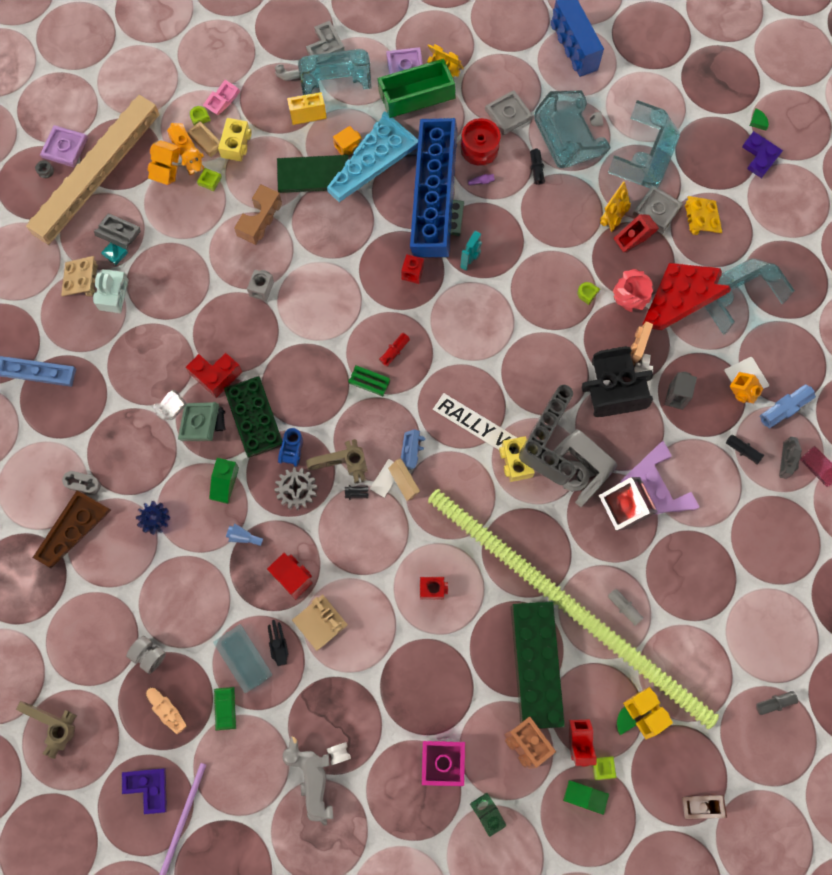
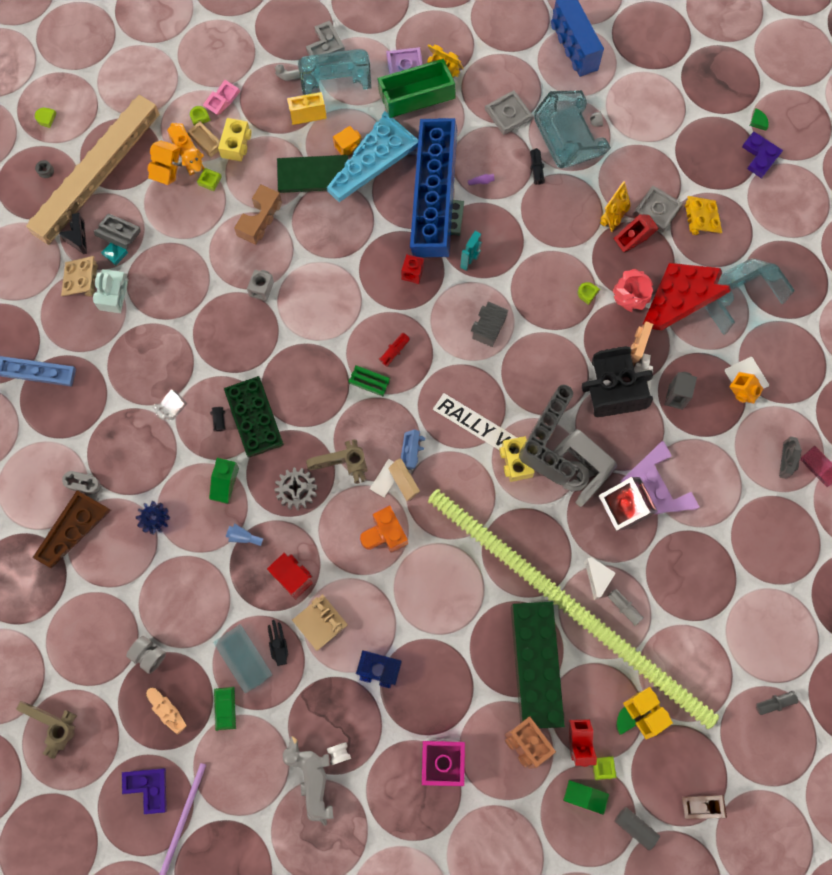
(45, 116): none -> lime tile
(64, 146): lavender tile -> none
(77, 235): none -> black slope
(198, 421): sand green tile -> none
(216, 376): red brick -> none
(290, 451): blue piece -> none
(354, 492): black pin -> none
(367, 663): none -> clear blue brick
(386, 531): none -> orange brick
(425, 594): red brick -> none
(480, 141): red wheel -> none
(490, 323): none -> dark grey brick
(490, 816): clear green bracket -> none
(598, 576): none -> white slope
(637, 828): none -> dark grey axle
(649, 168): clear light blue windscreen -> none
(744, 449): black axle -> none
(787, 406): medium blue piece -> none

